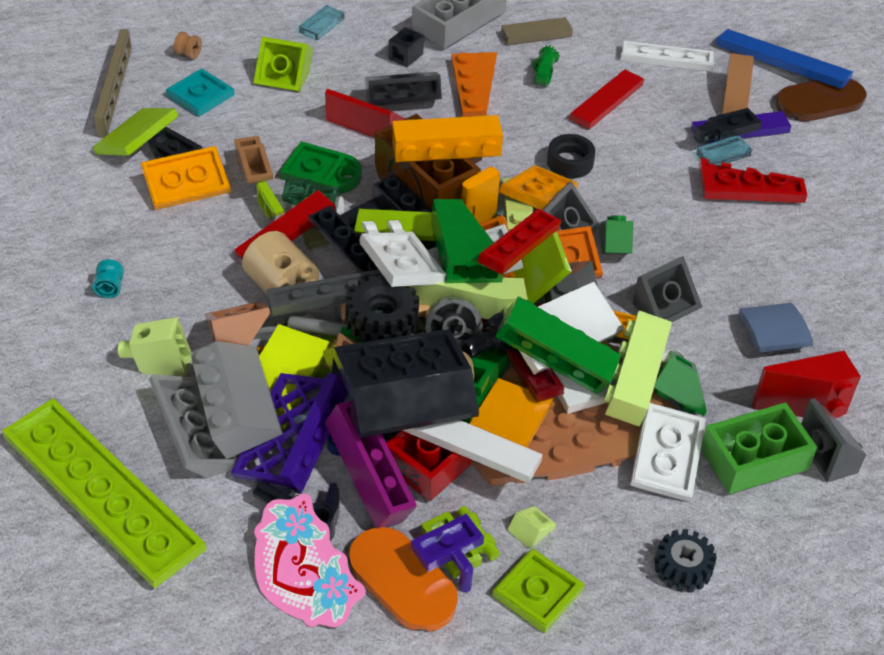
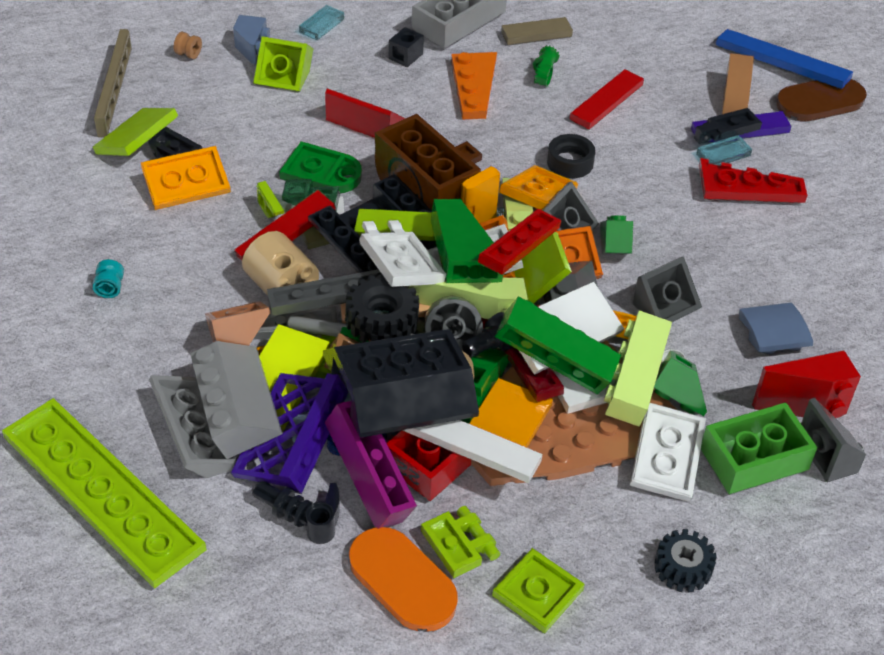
(158, 348): yellowish green torso -> none
(200, 92): teal tile -> none
(248, 35): none -> sand blue slope
(252, 159): medium nougat slope -> none
(301, 567): sticker -> none
(403, 88): black brick -> none
(447, 138): light orange brick -> none
(448, 544): dark purple plate -> none
(531, 526): yellowish green slope -> none
(667, 56): white tile -> none

